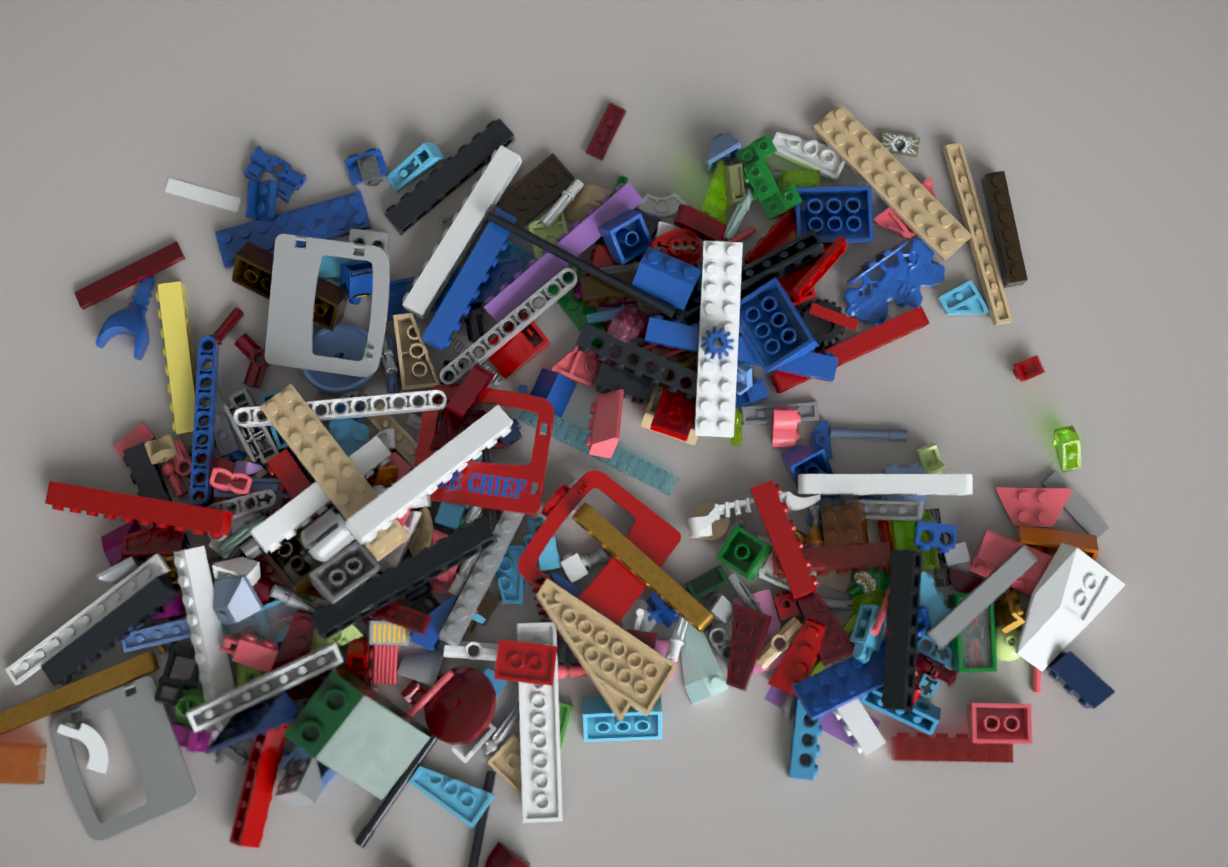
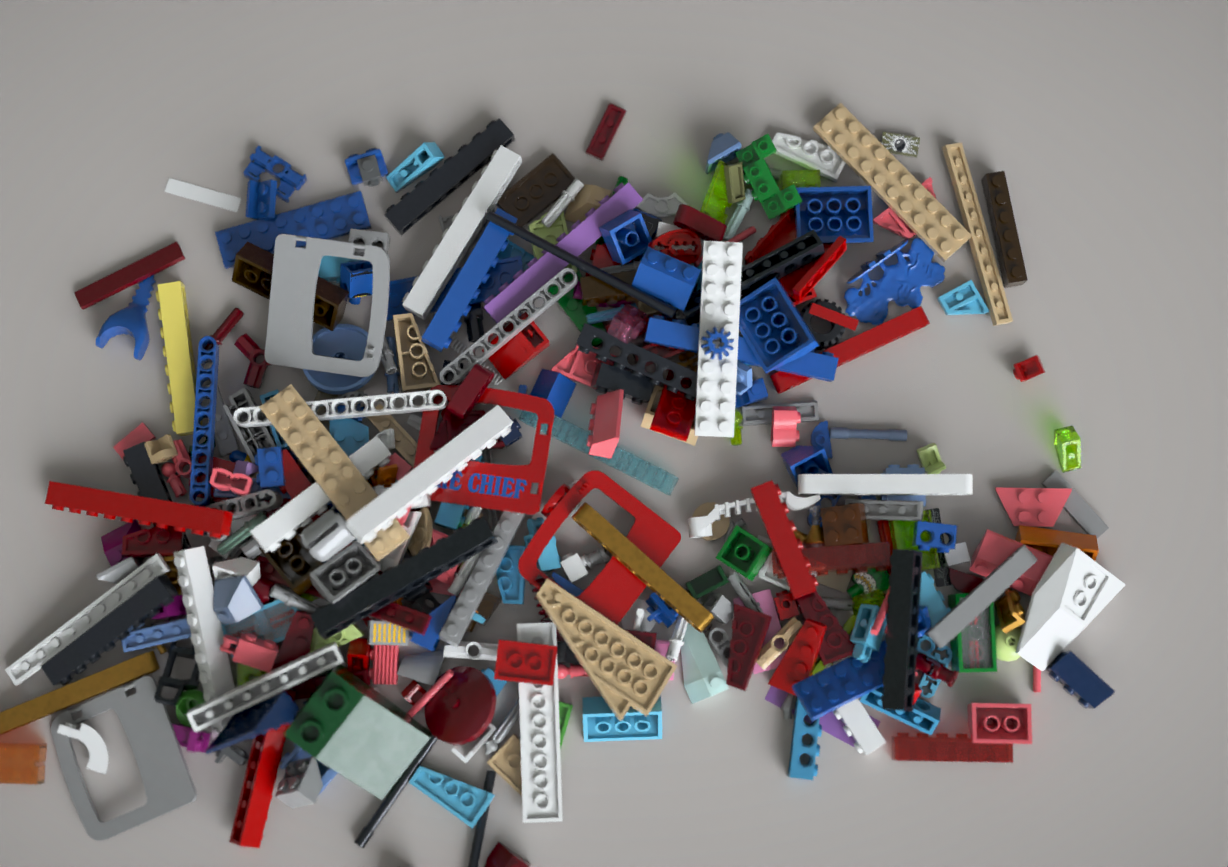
(270, 467): none -> blue bracket

